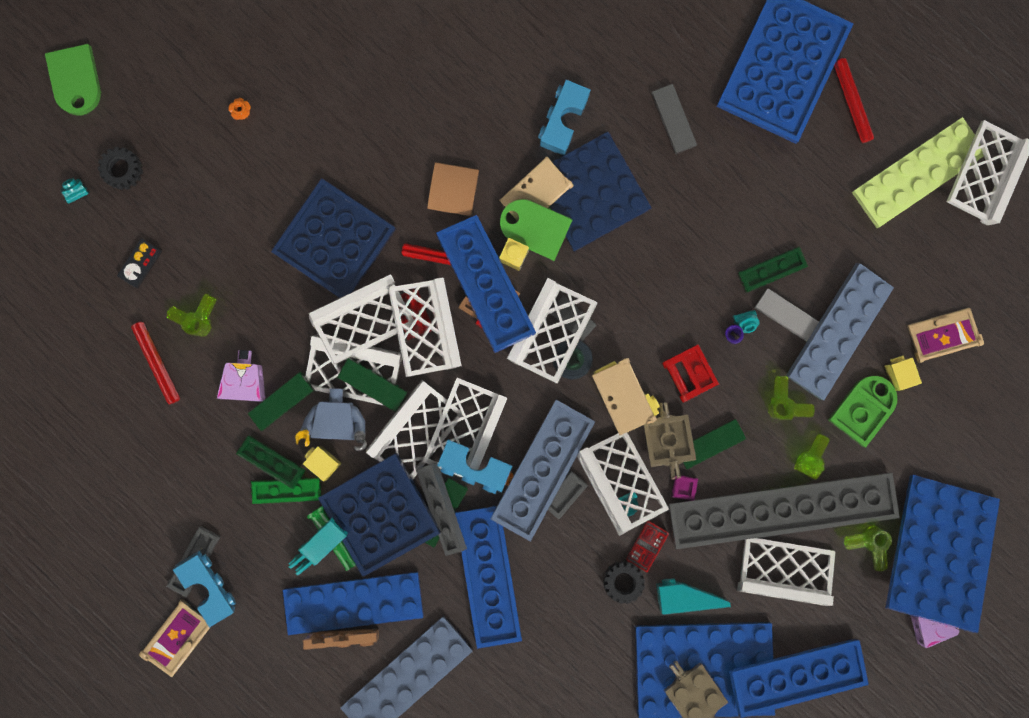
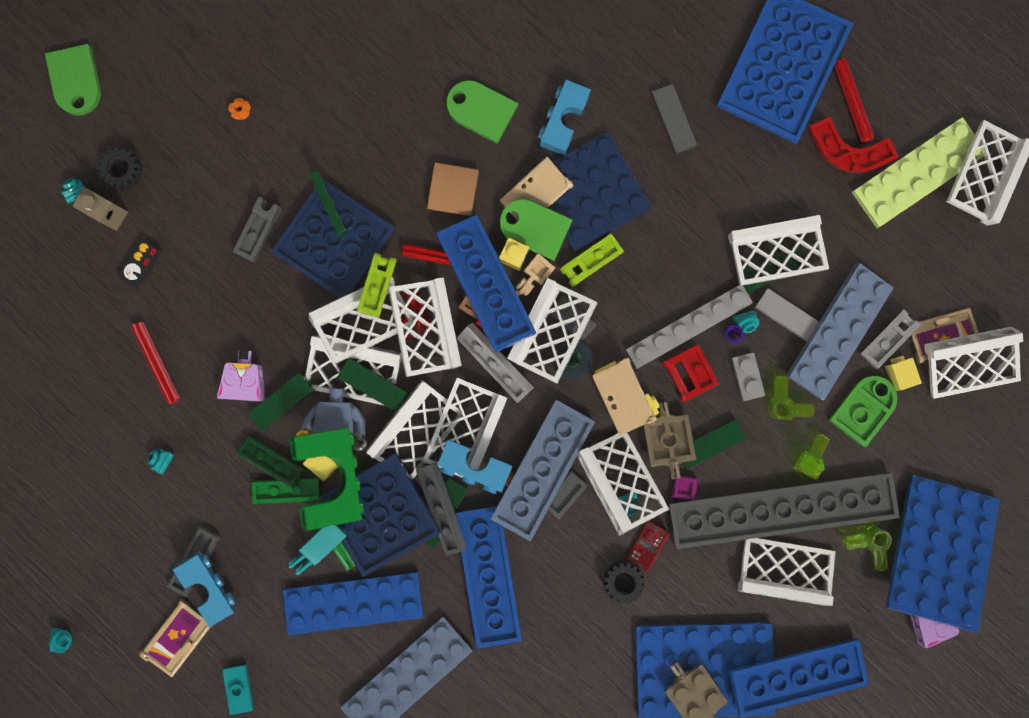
(59, 640): none -> teal plate
(98, 208): none -> dark tan torso
(159, 460): none -> teal plate
(188, 320): clear neon green axle -> none
(238, 689): none -> teal plate
(256, 230): none -> dark grey plate
(329, 204): none -> dark green tile
(340, 638): medium nougat wing -> none
(345, 503): none -> green arch
(376, 286): none -> lime plate
(482, 110): none -> bright green tile
(494, 363): none -> light grey plate
(538, 271): none -> tan plate
(592, 259): none -> lime plate
(680, 597): teal slope -> none
(688, 326): none -> light grey plate
(748, 377): none -> light grey plate
(776, 231): none -> white fence
(846, 157): none -> red plate
(889, 340): none -> light grey plate
(974, 344): none -> white fence

